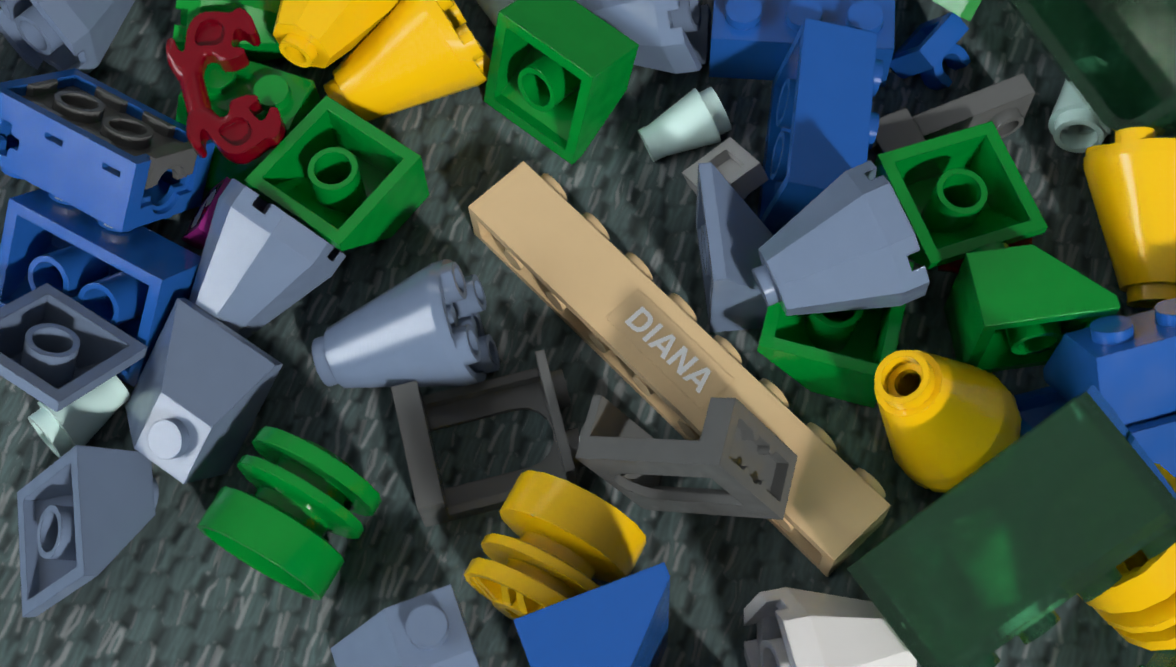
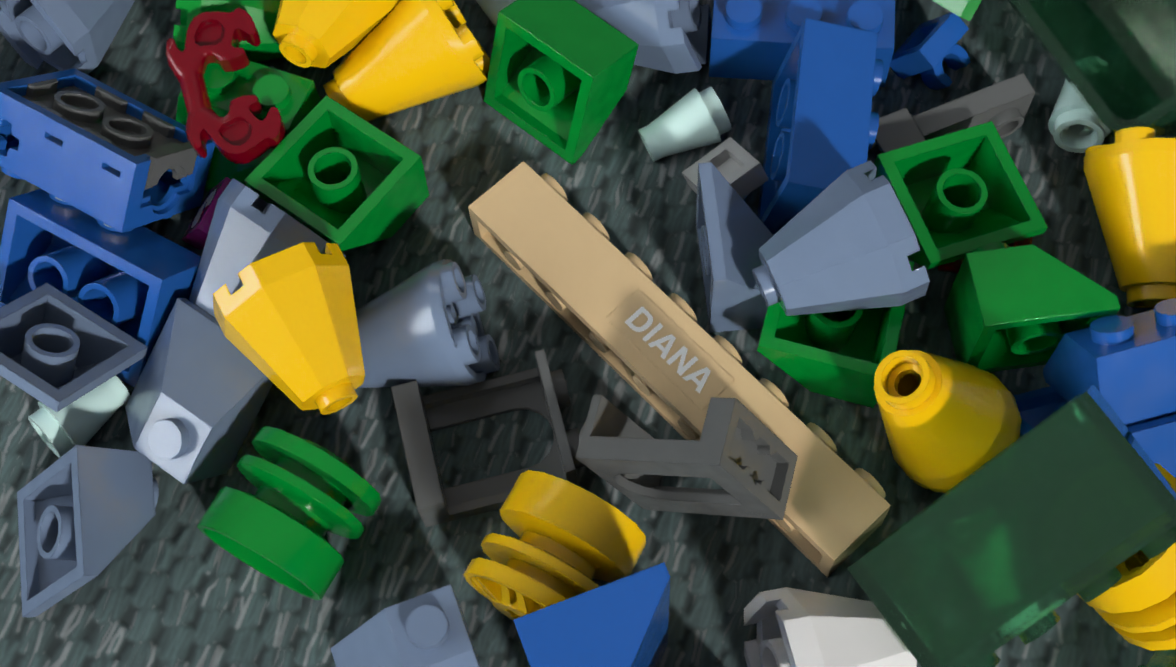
(298, 325): none -> yellow cone

